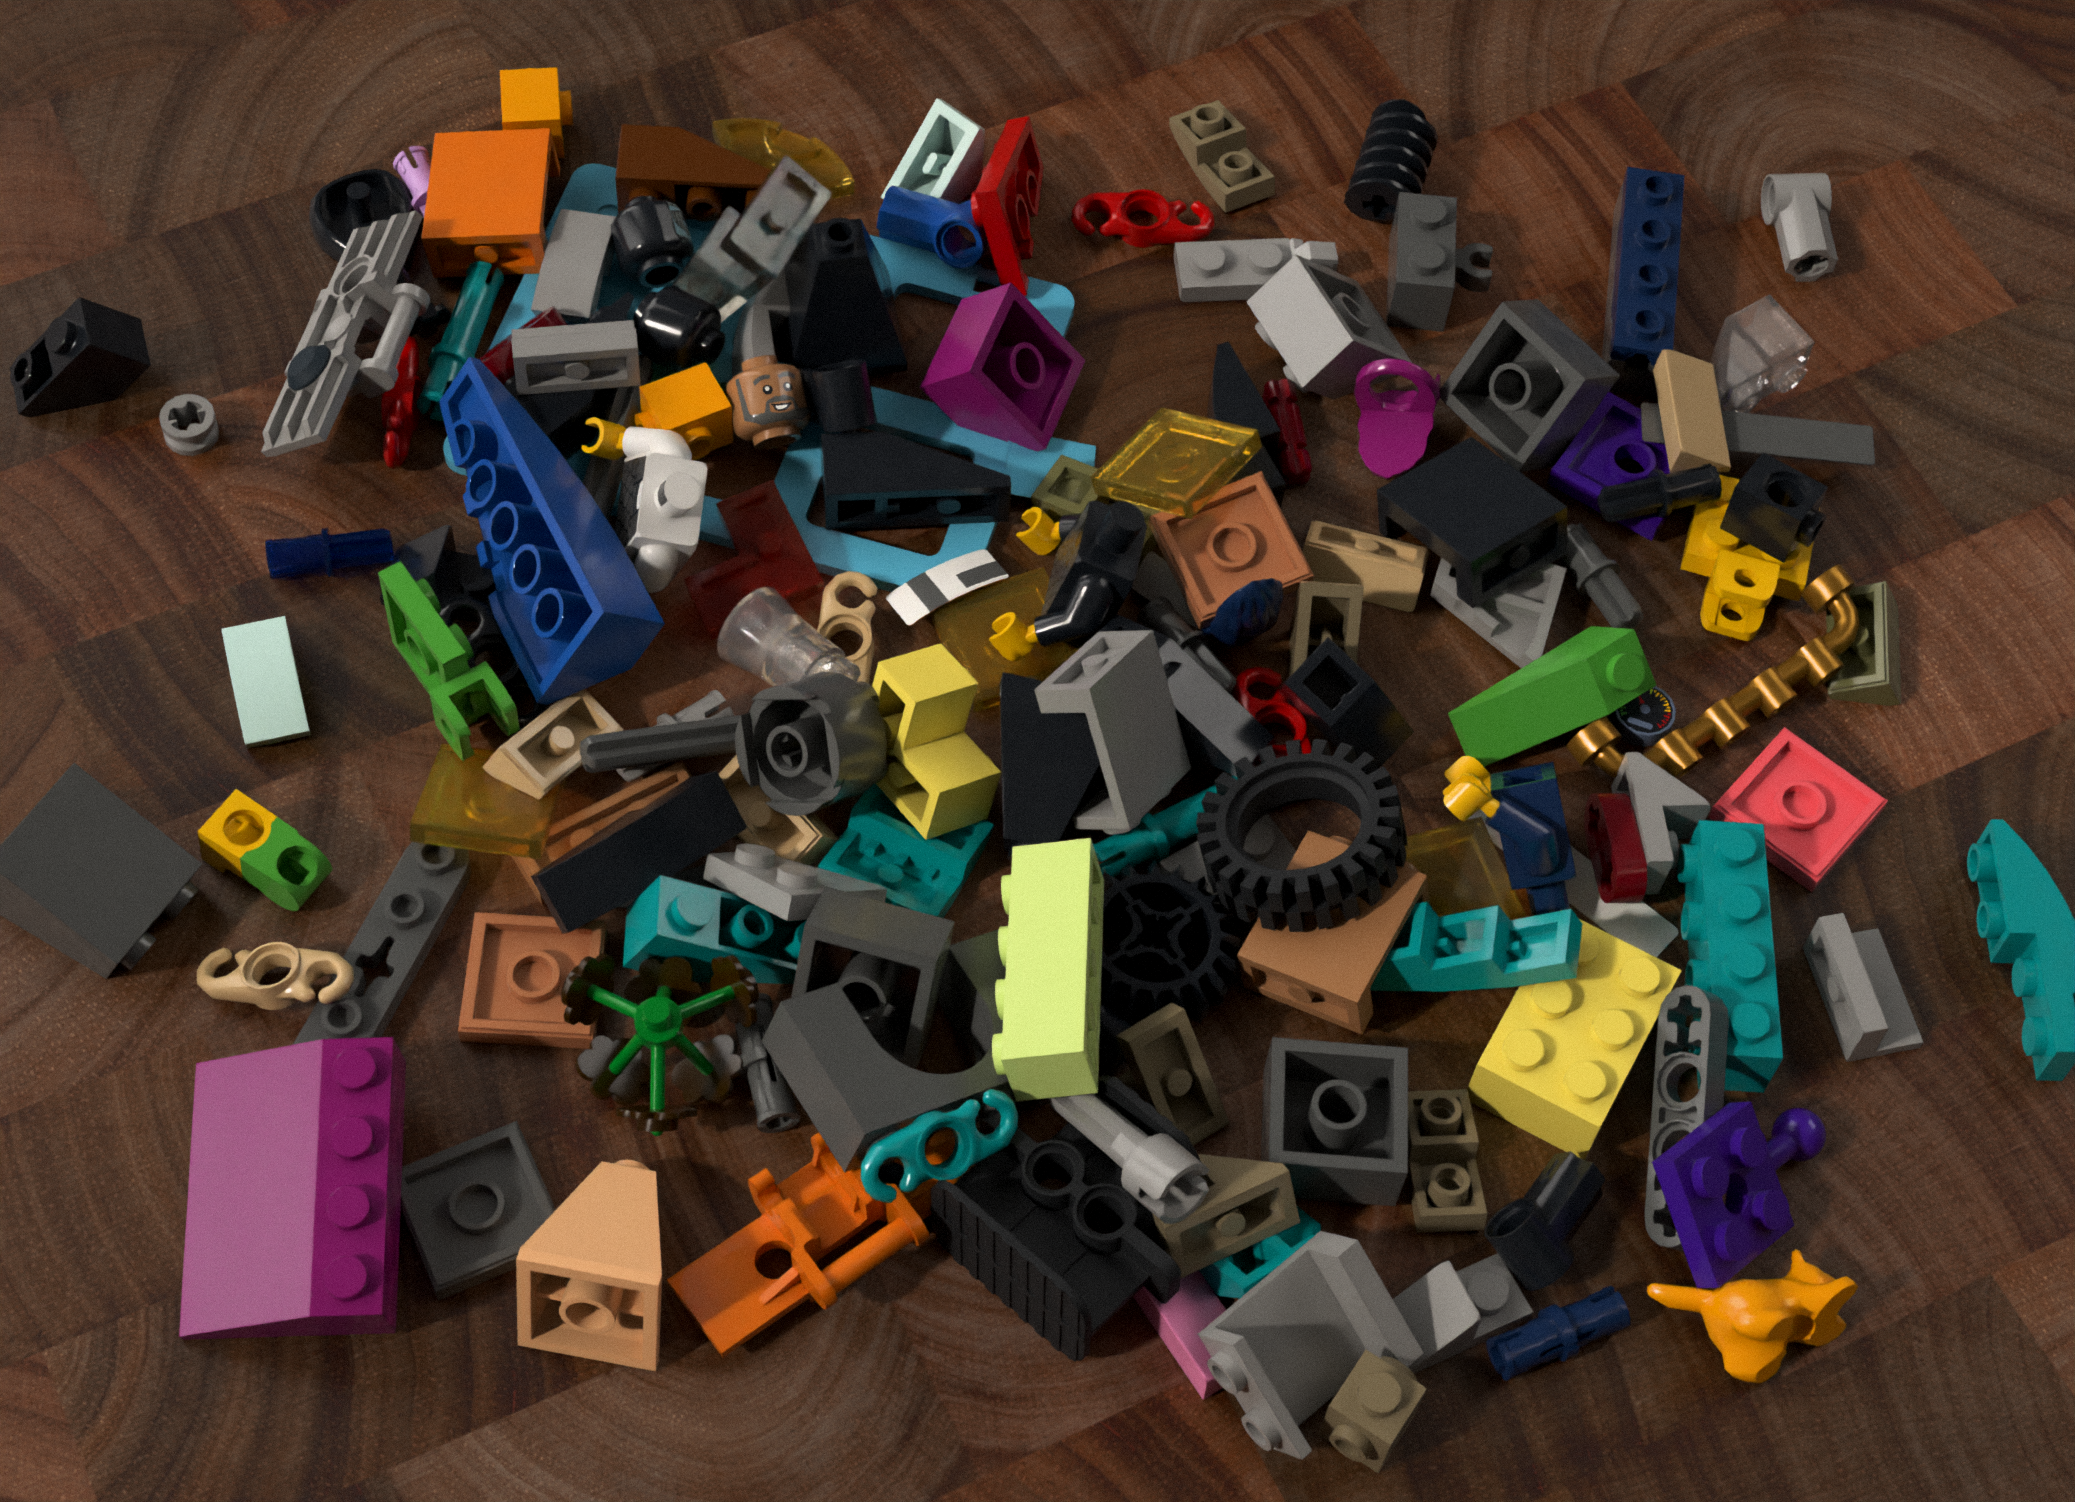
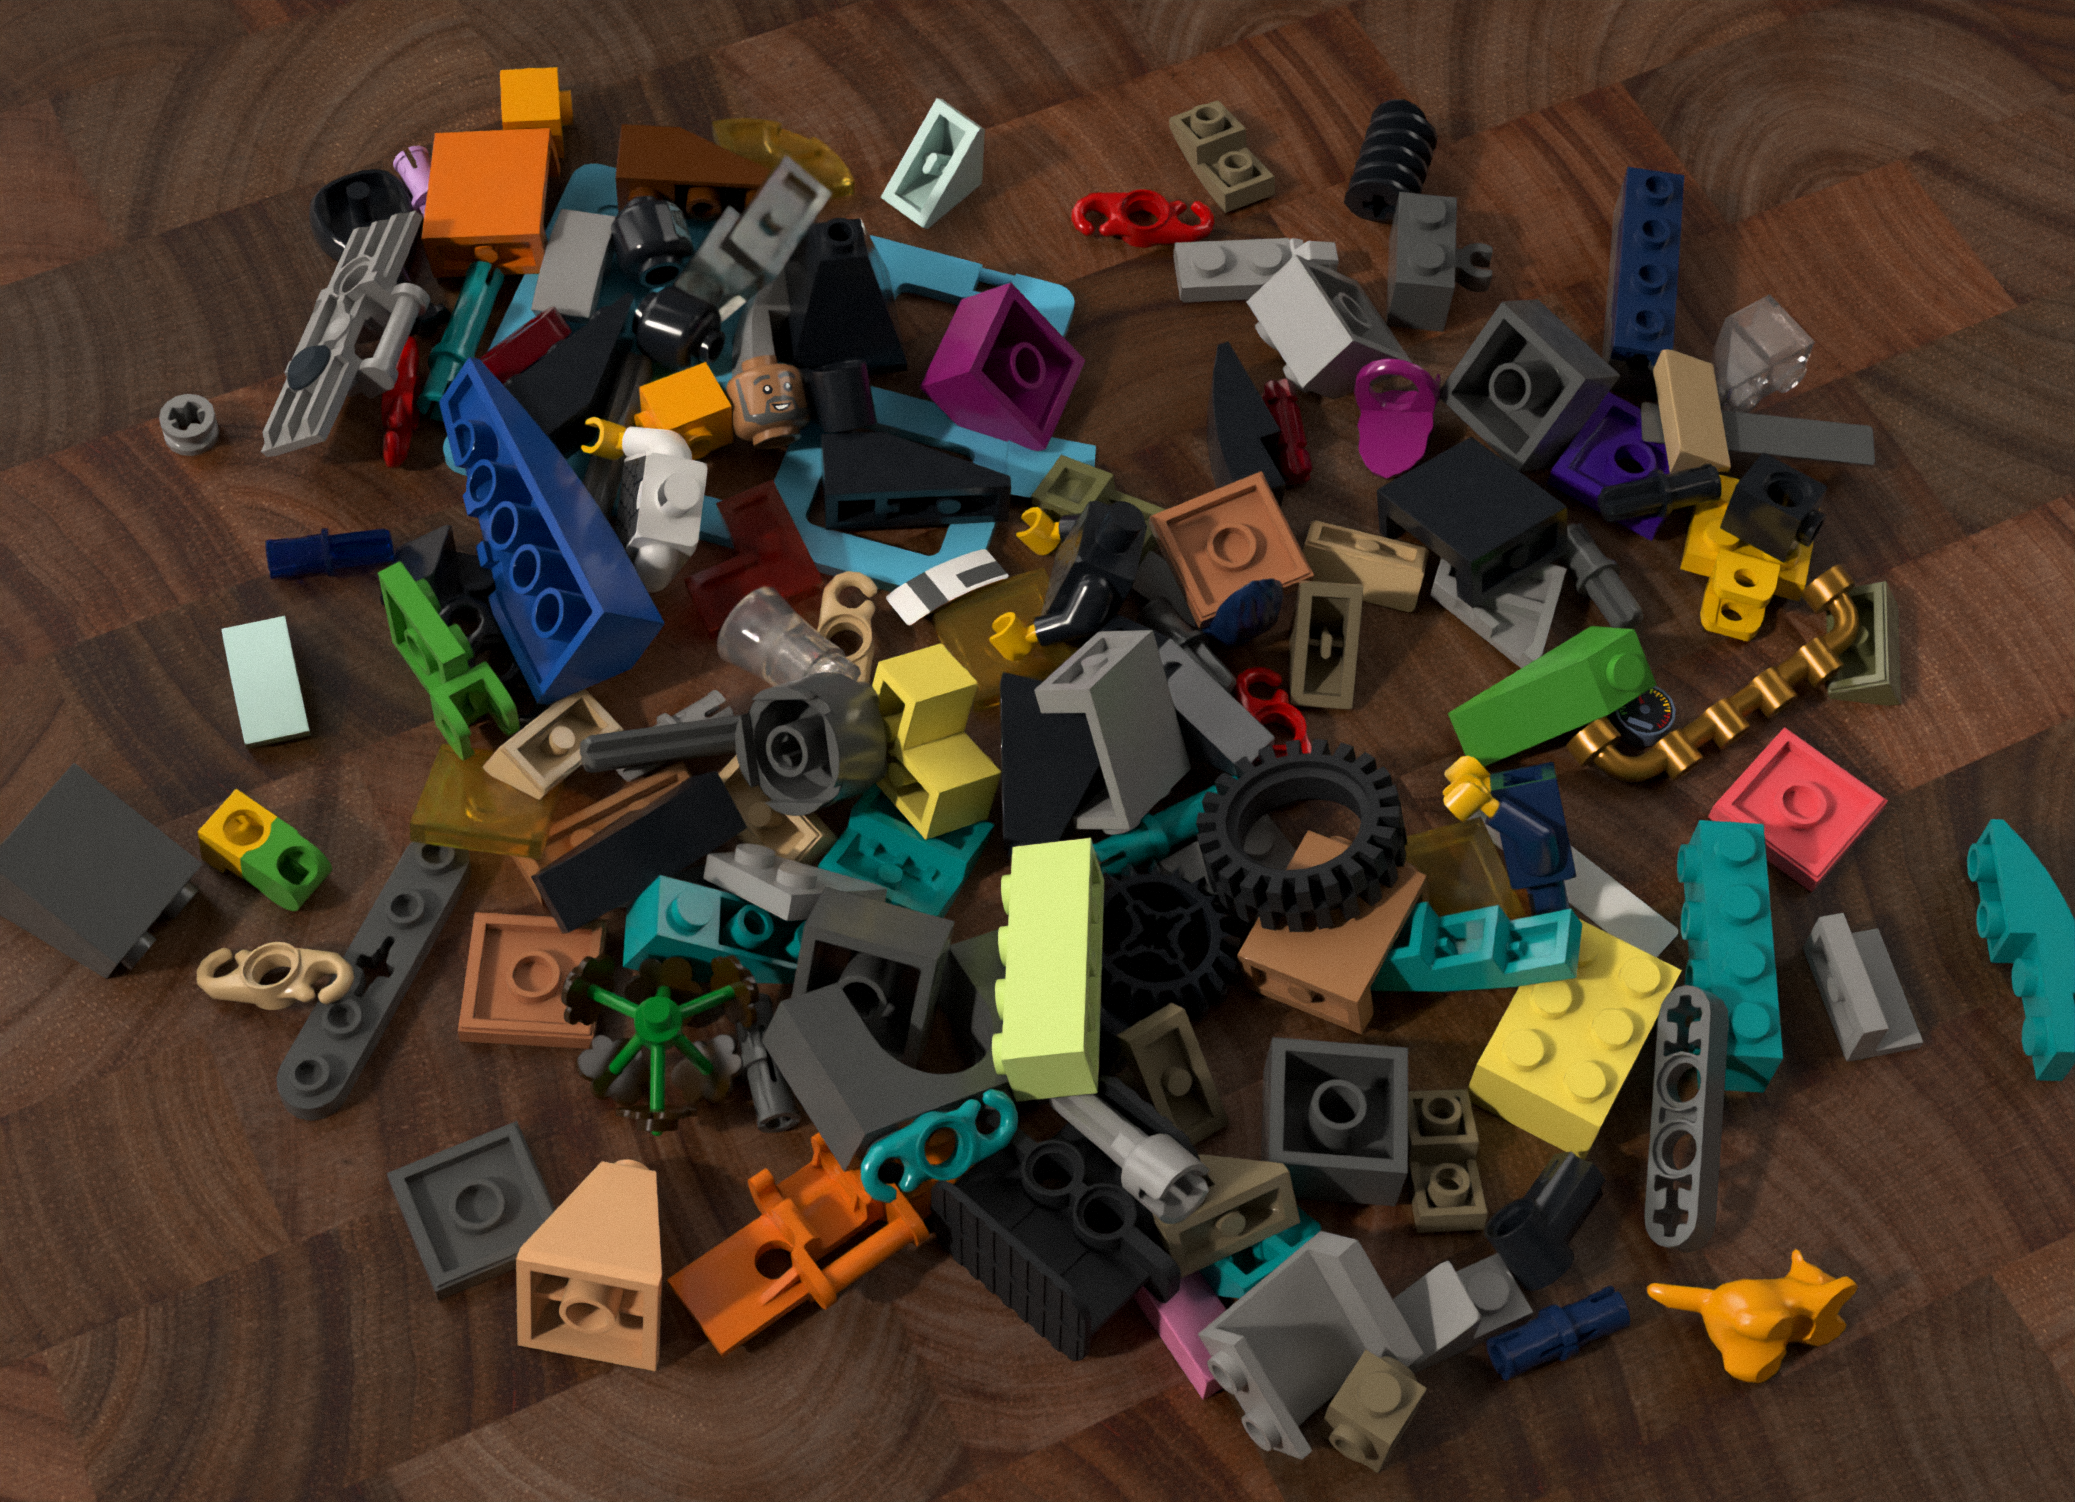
(80, 360): black slope -> none
(295, 1192): magenta slope -> none
(575, 357): light grey panel -> none
(931, 226): blue piece -> none
(1007, 199): red wing -> none
(1176, 462): clear yellow tile -> none
(1346, 704): black slope -> none
(1615, 848): dark red beam -> none
(1663, 813): light grey slope -> none
(1734, 1159): dark purple plate -> none
(1800, 212): light grey piece -> none

